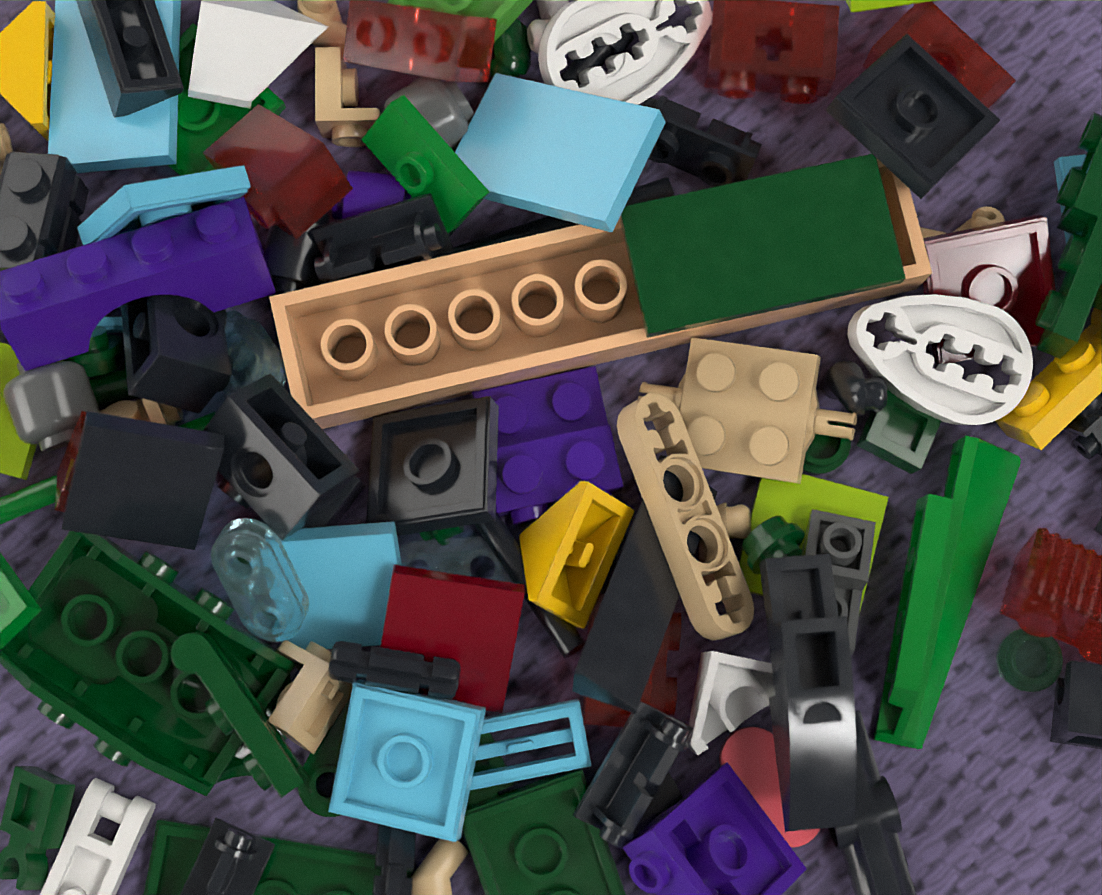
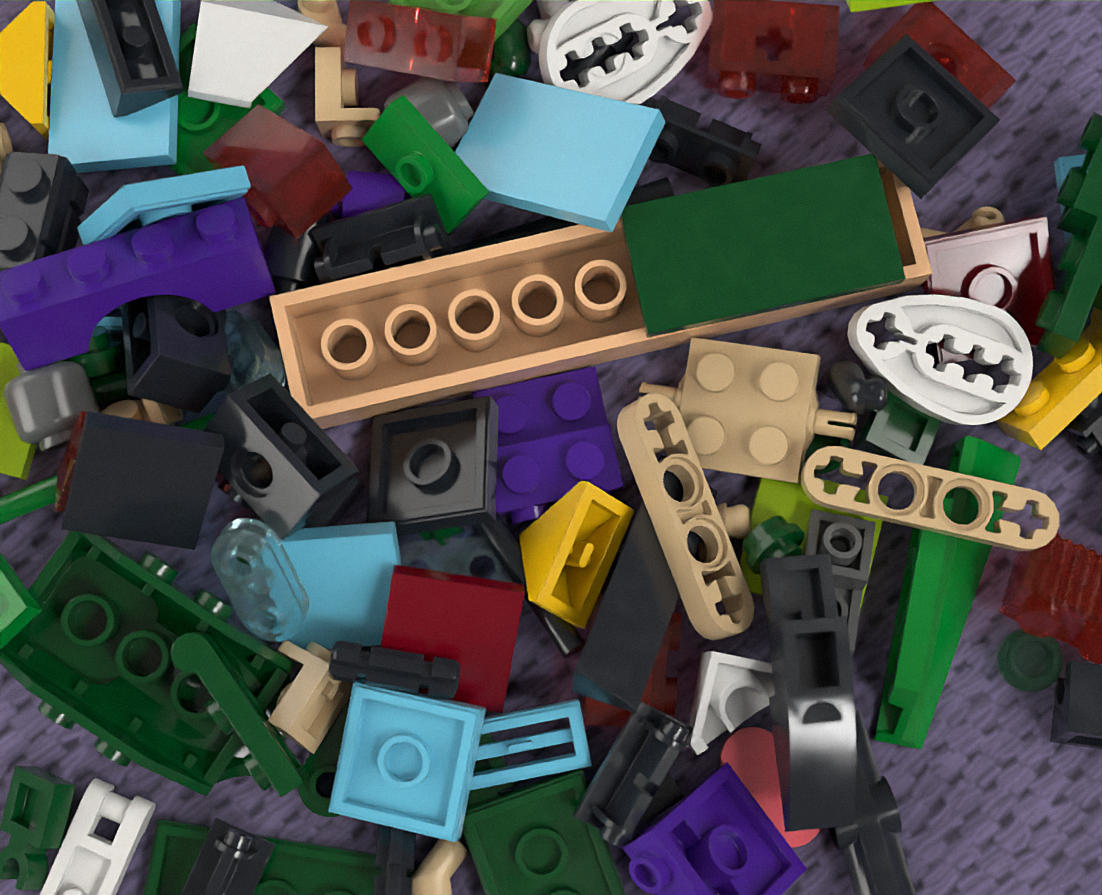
(929, 492): none -> tan beam

